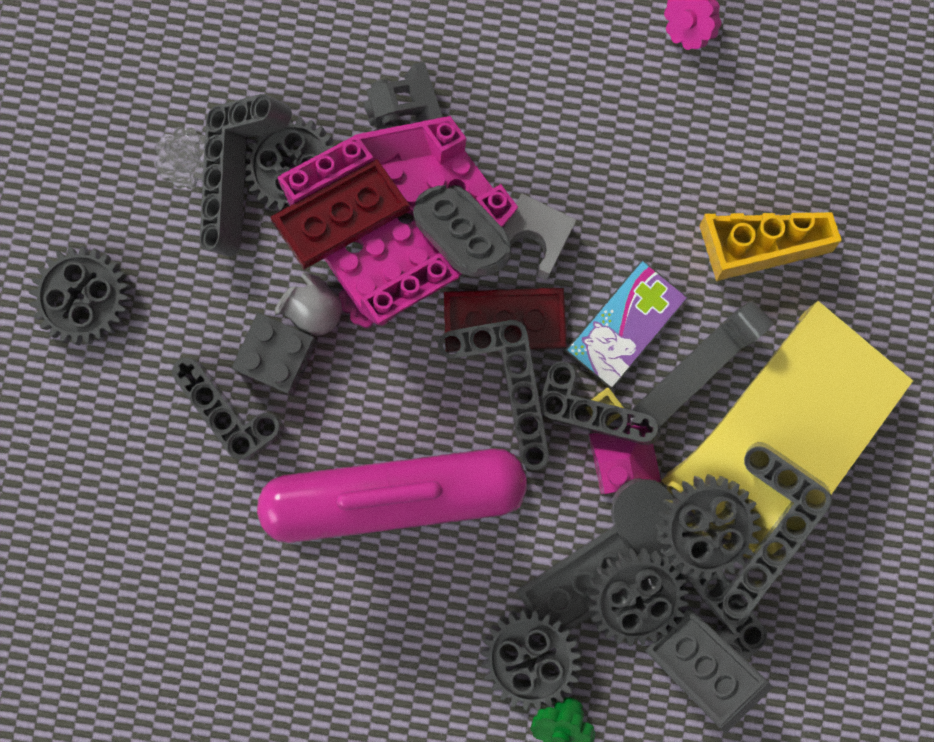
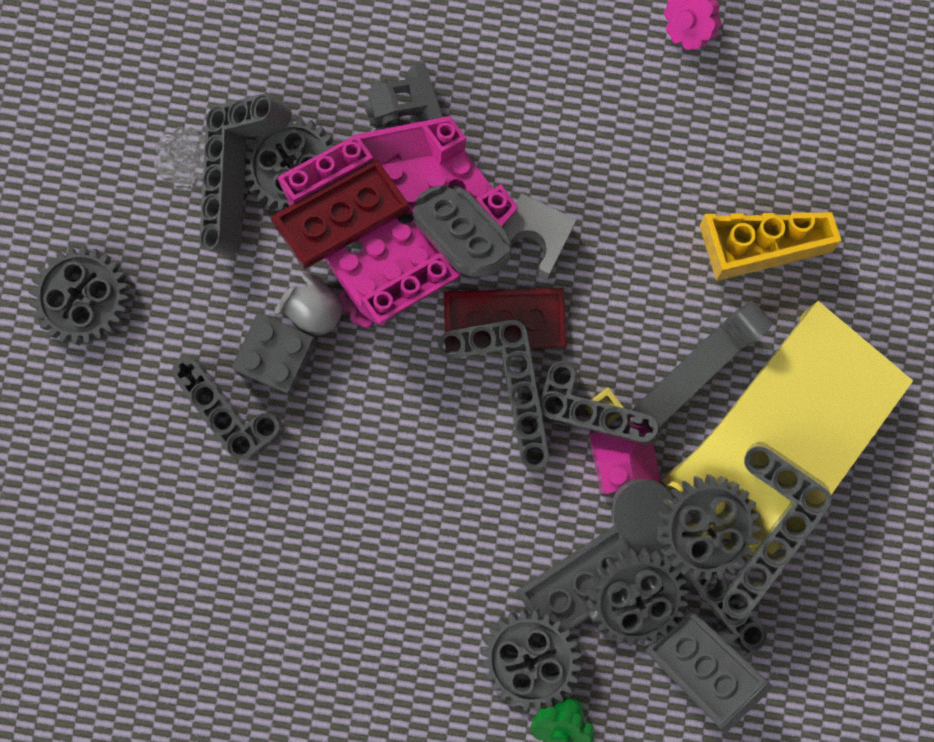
(392, 495): dark pink piece -> none
(626, 324): tile -> none

